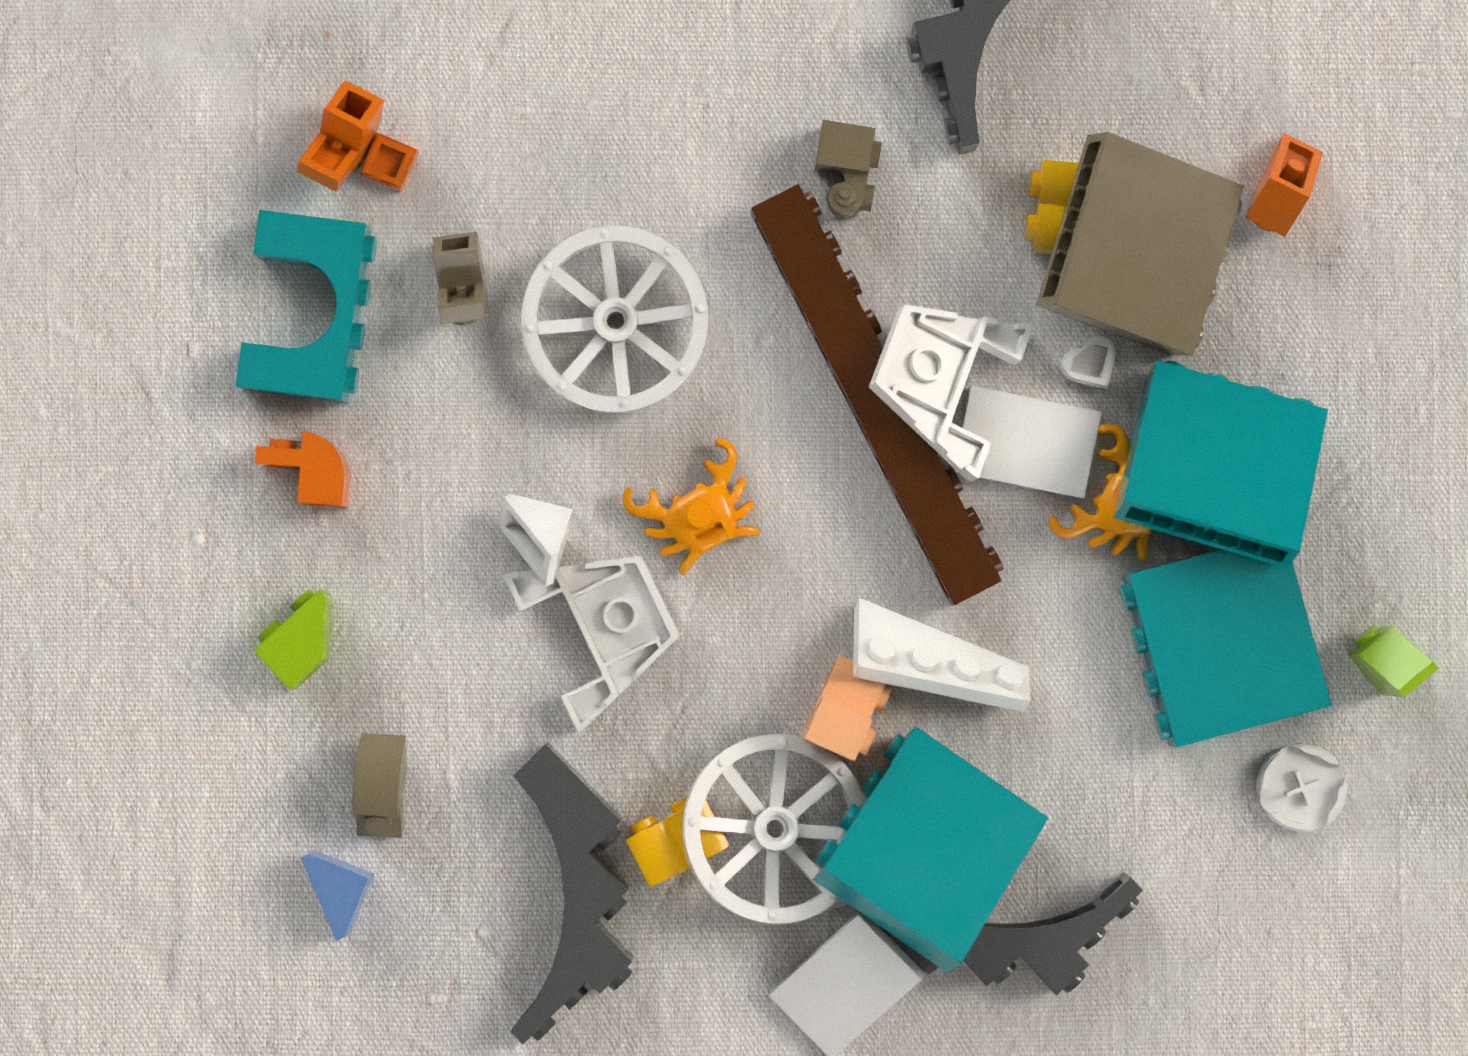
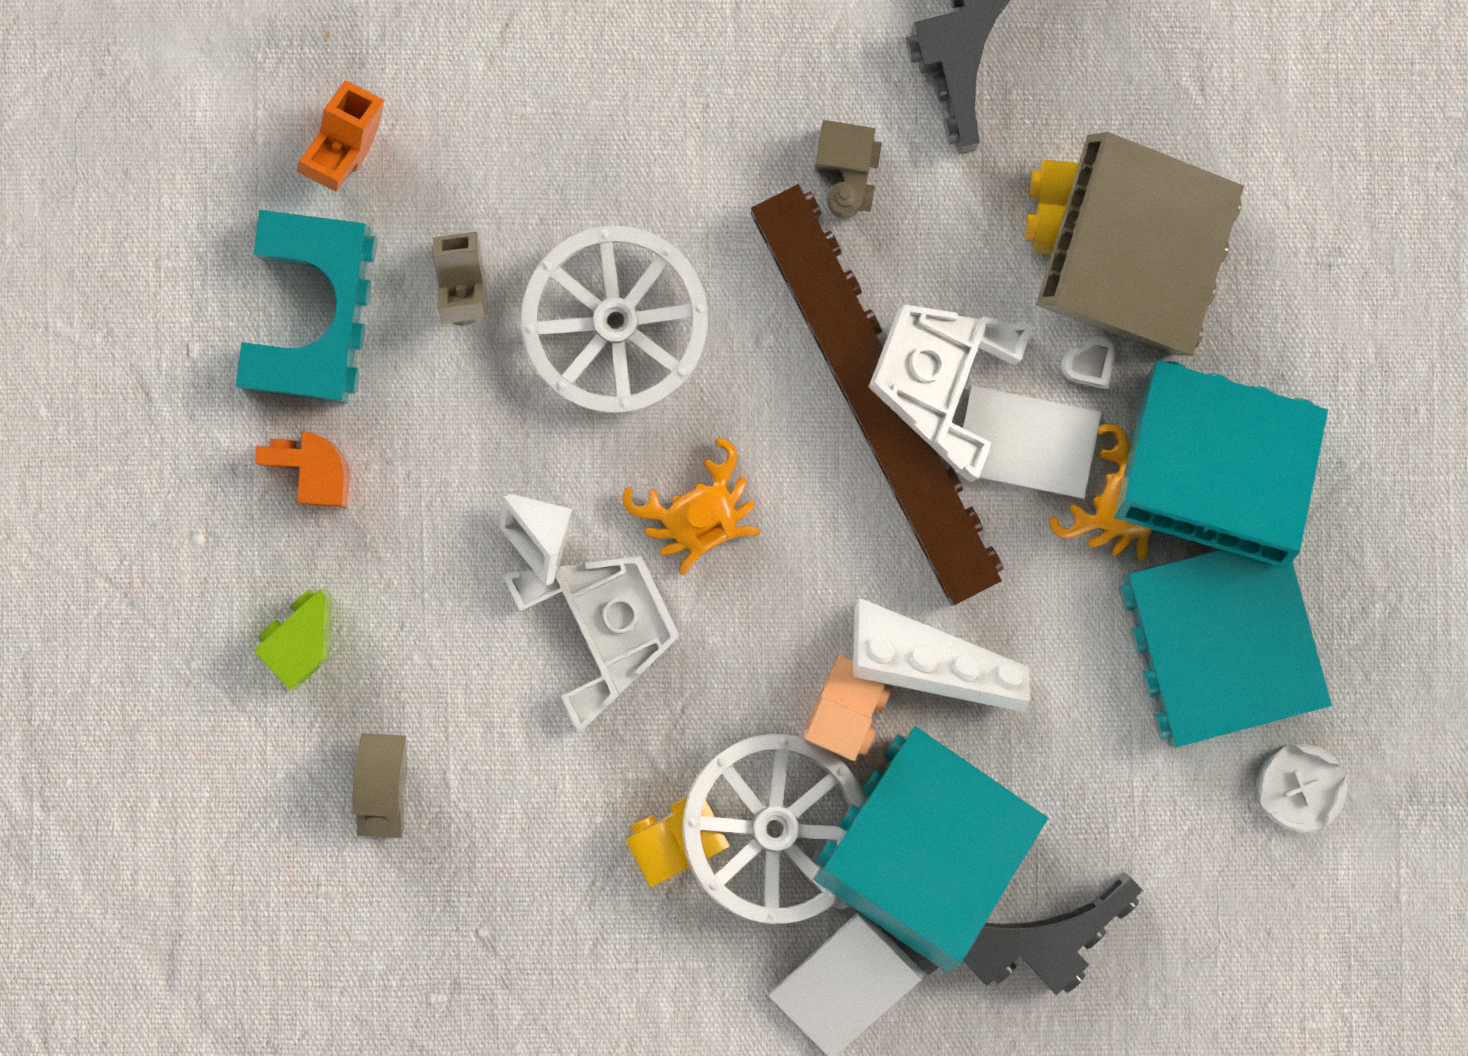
(338, 889): medium blue slope -> none
(389, 162): orange tile -> none
(587, 950): dark grey arch -> none
(1284, 185): orange slope -> none
(1391, 661): lime slope -> none

